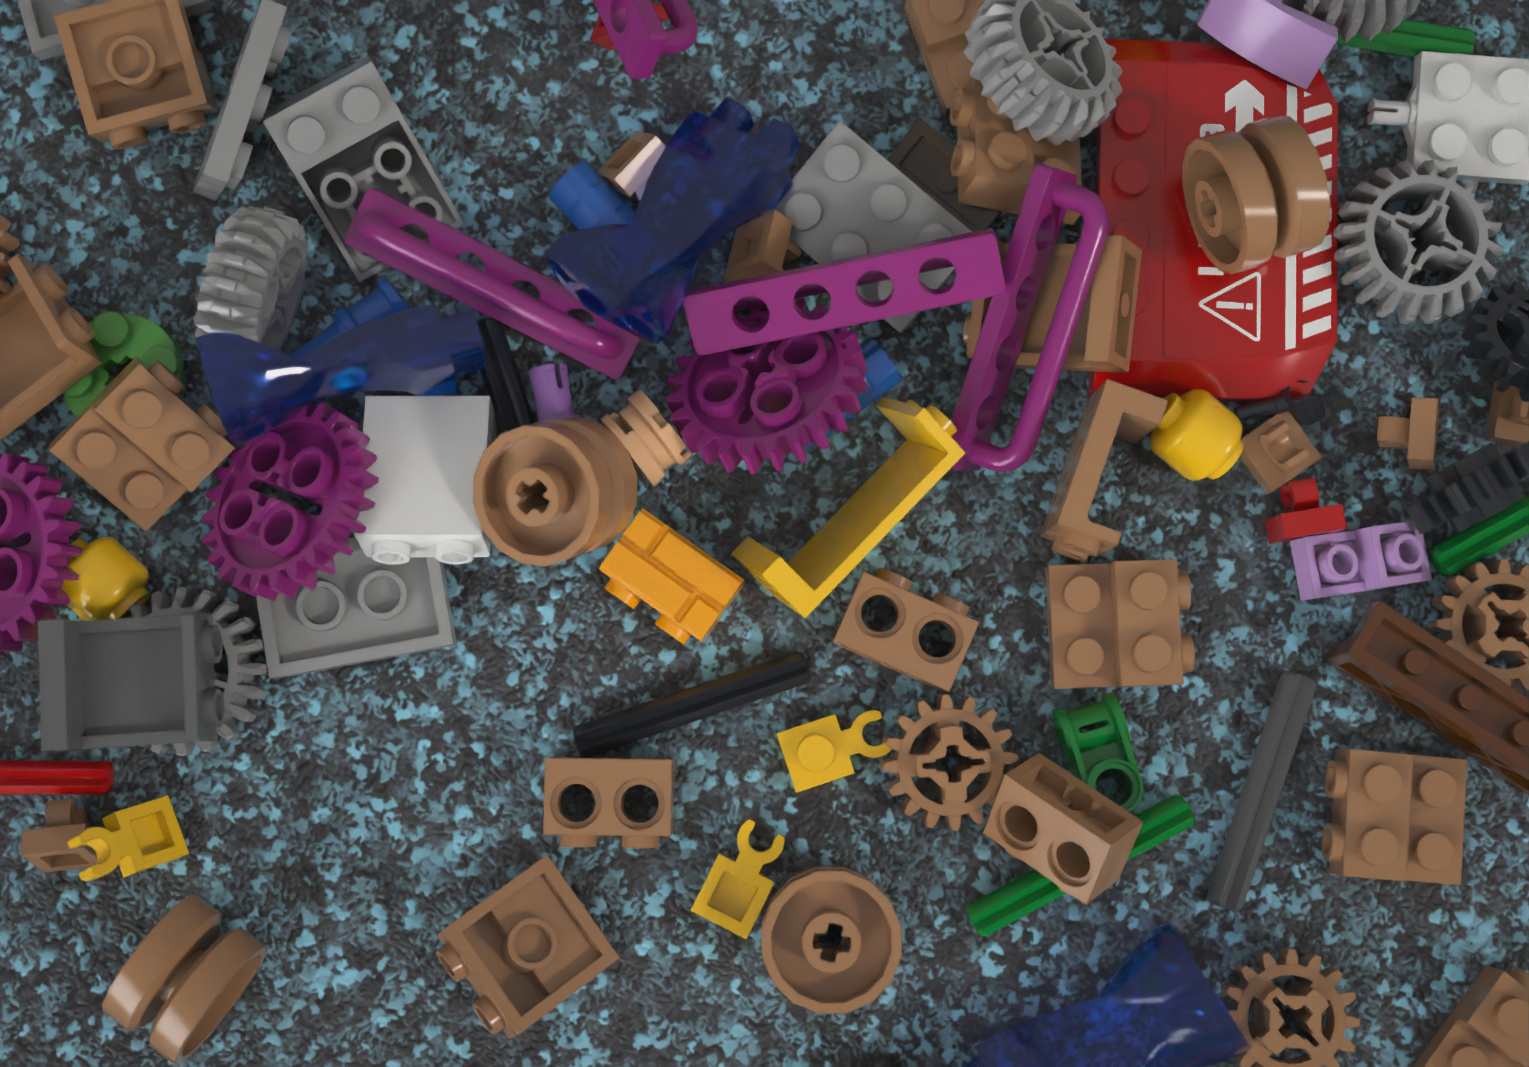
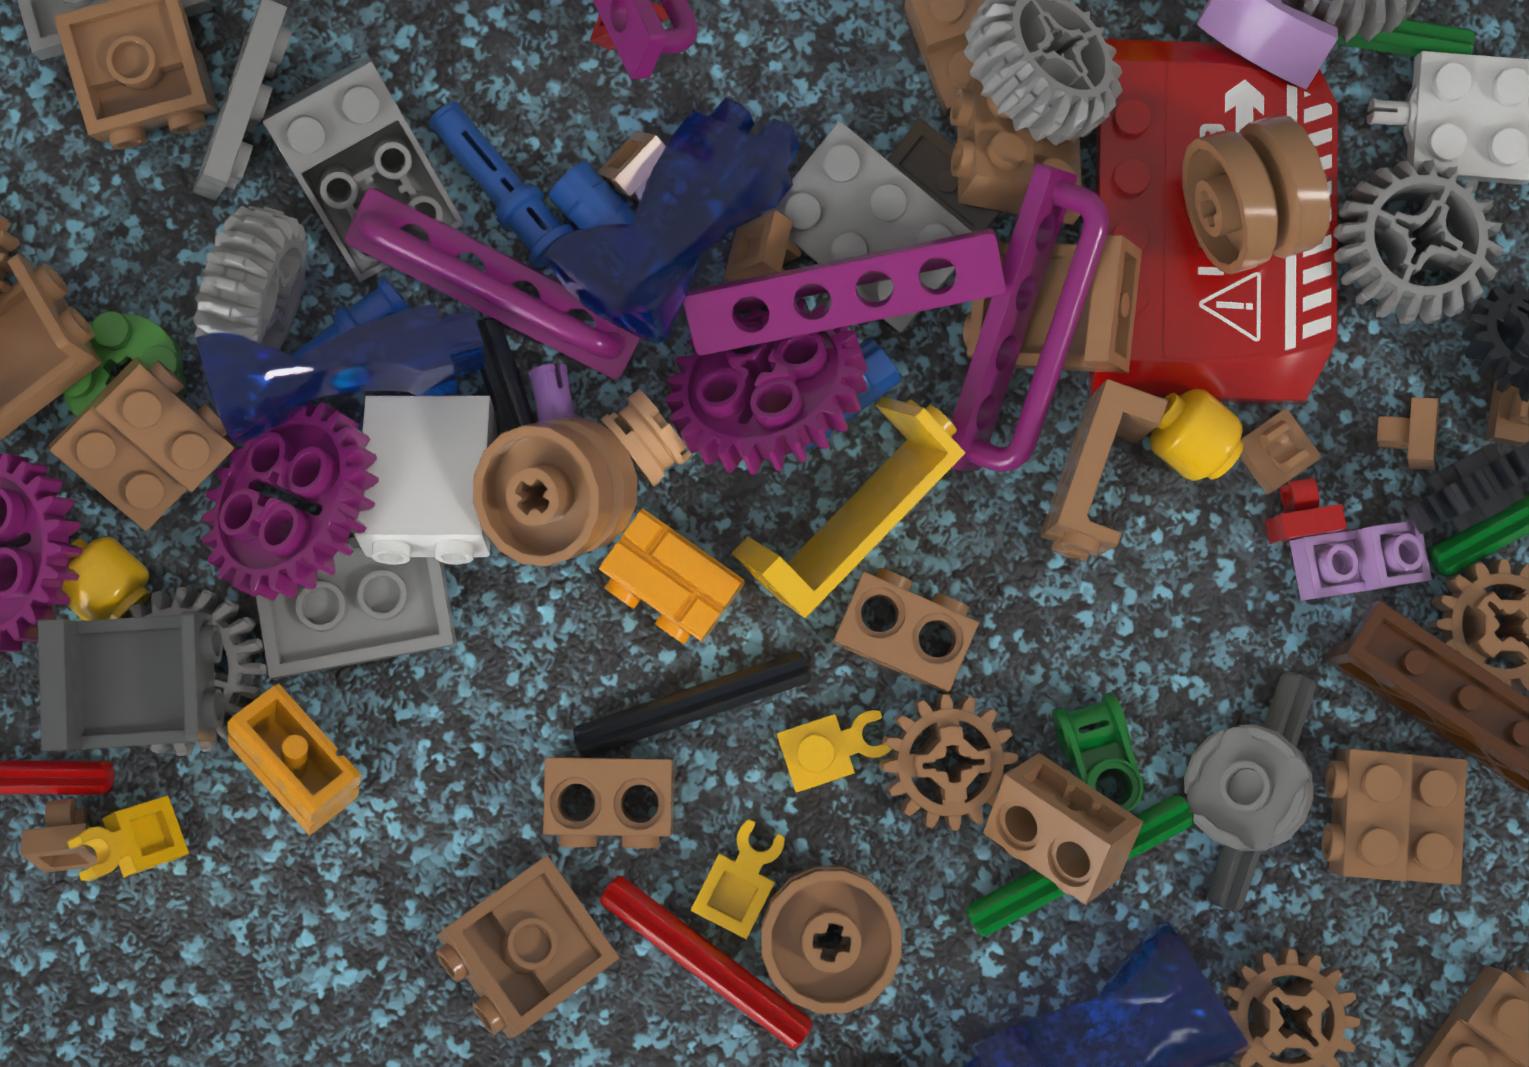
(184, 978): medium nougat wheel -> none
(293, 759): none -> light orange brick
(517, 204): none -> blue pin
(706, 961): none -> red axle
(1118, 624): medium nougat plate -> none
(1248, 788): none -> light grey tile
(1304, 409): black hand -> none

